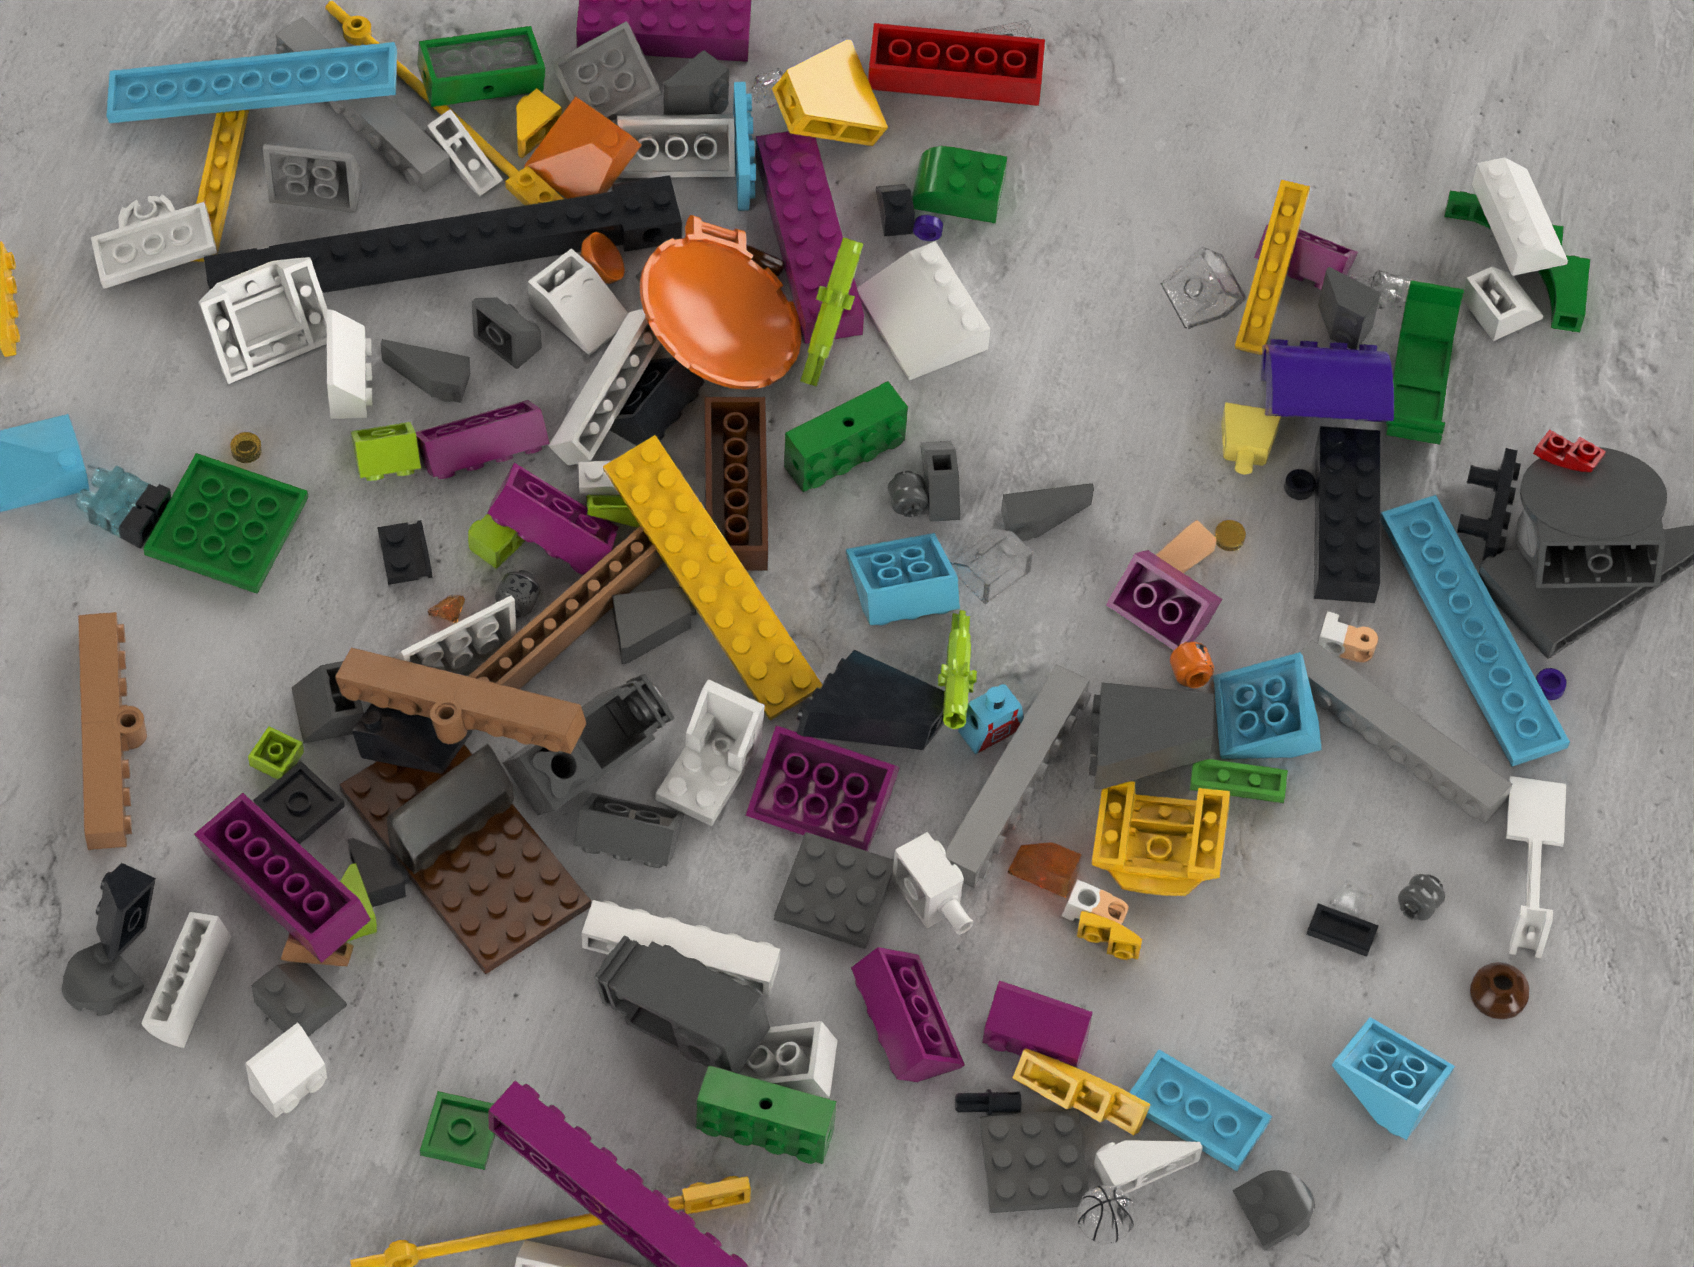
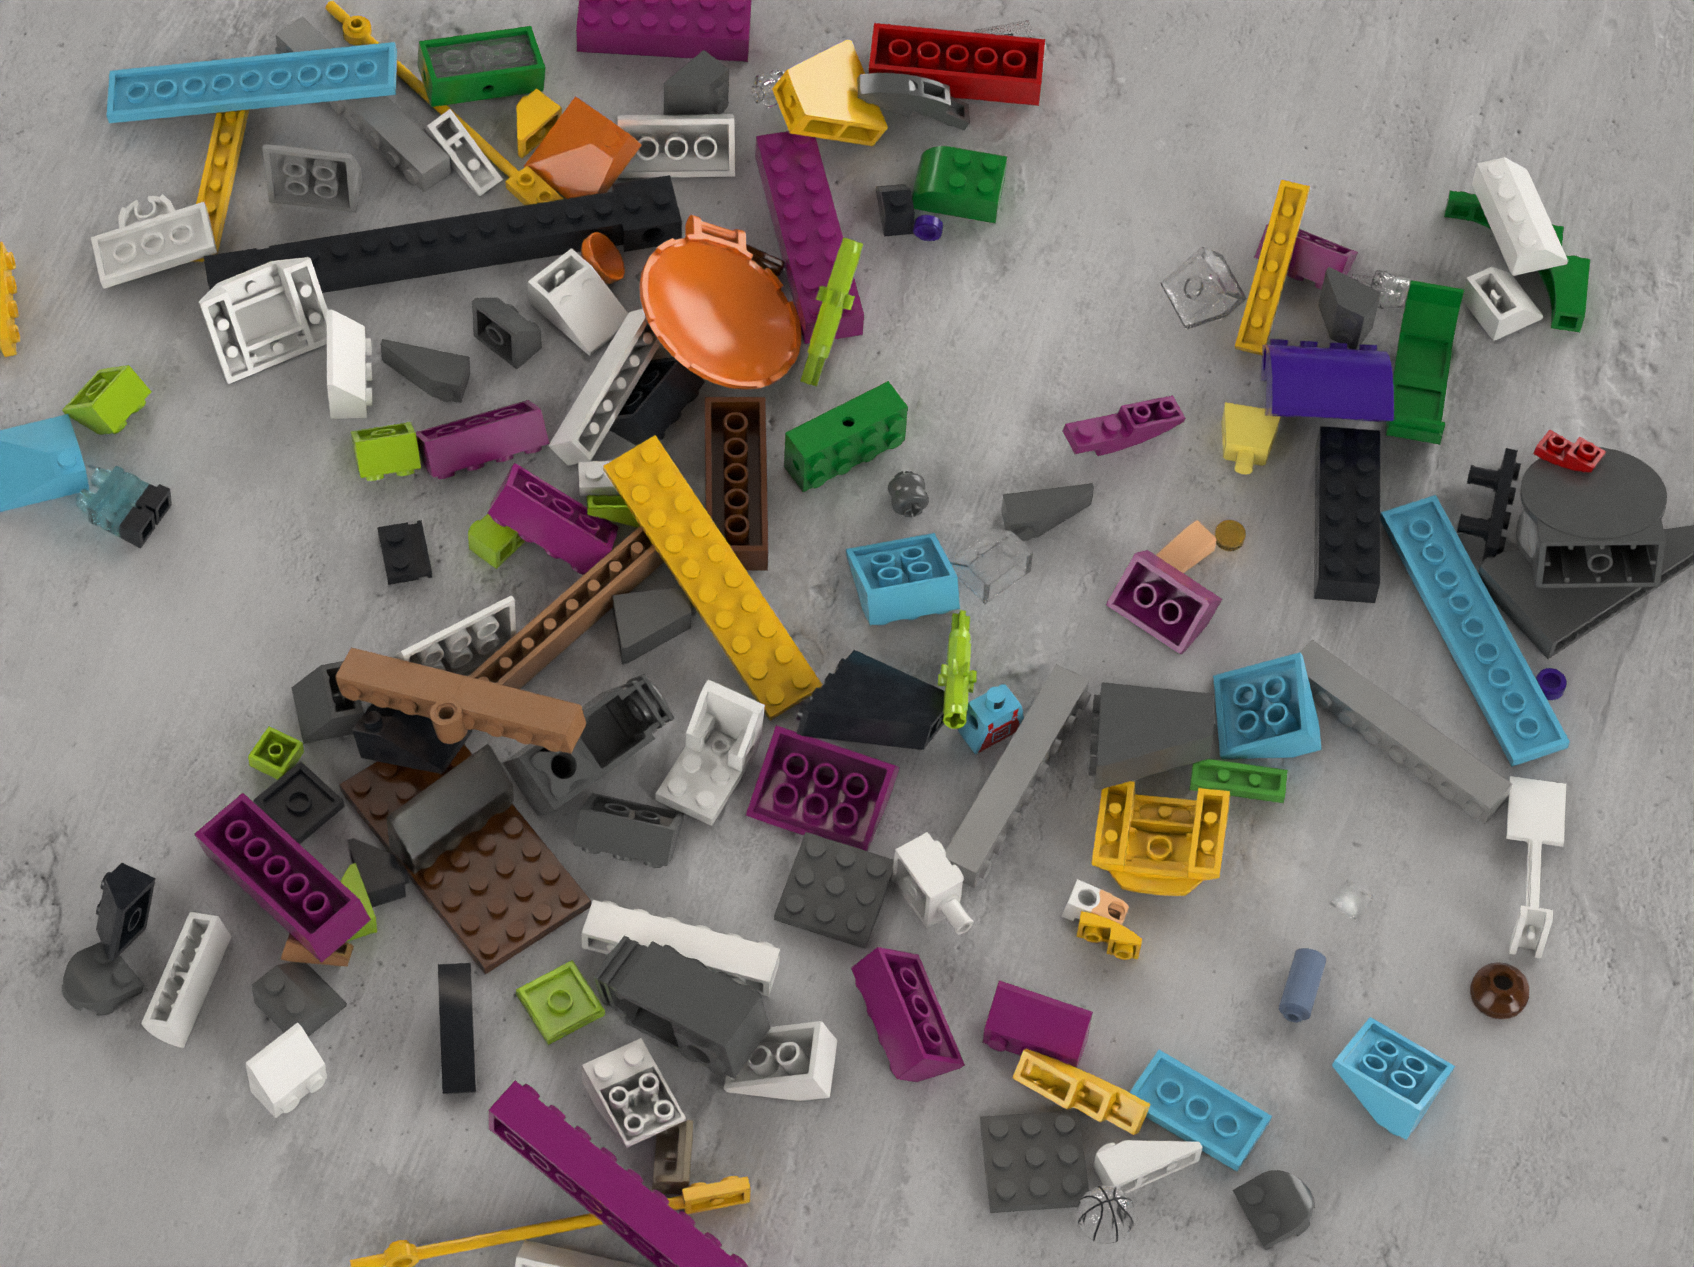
(106, 731): medium nougat hinge -> none
(108, 400): none -> lime slope
(226, 523): green plate -> none
(246, 447): clear yellow tile -> none
(448, 608): clear orange slope -> none
(456, 1028): none -> black slope
(458, 1131): green plate -> none
(523, 590): dark grey head -> none
(560, 1002): none -> lime tile
(608, 73): light grey plate -> none
(631, 1093): none -> white slope
(673, 1159): none -> dark tan hinge
(744, 146): medium azure plate -> none
(765, 1115): green brick -> none
(910, 93): none -> dark grey slope
(924, 312): white slope -> none
(941, 480): dark grey slope -> none
(988, 1102): black axle -> none
(1047, 866): clear orange slope -> none
(1124, 429): none -> magenta slope
(1192, 664): orange head -> none
(1299, 484): black tile -> none
(1302, 984): none -> sand blue brick
(1342, 930): black tile -> none
(1346, 640): leg -> none
(1421, 897): dark grey piece -> none

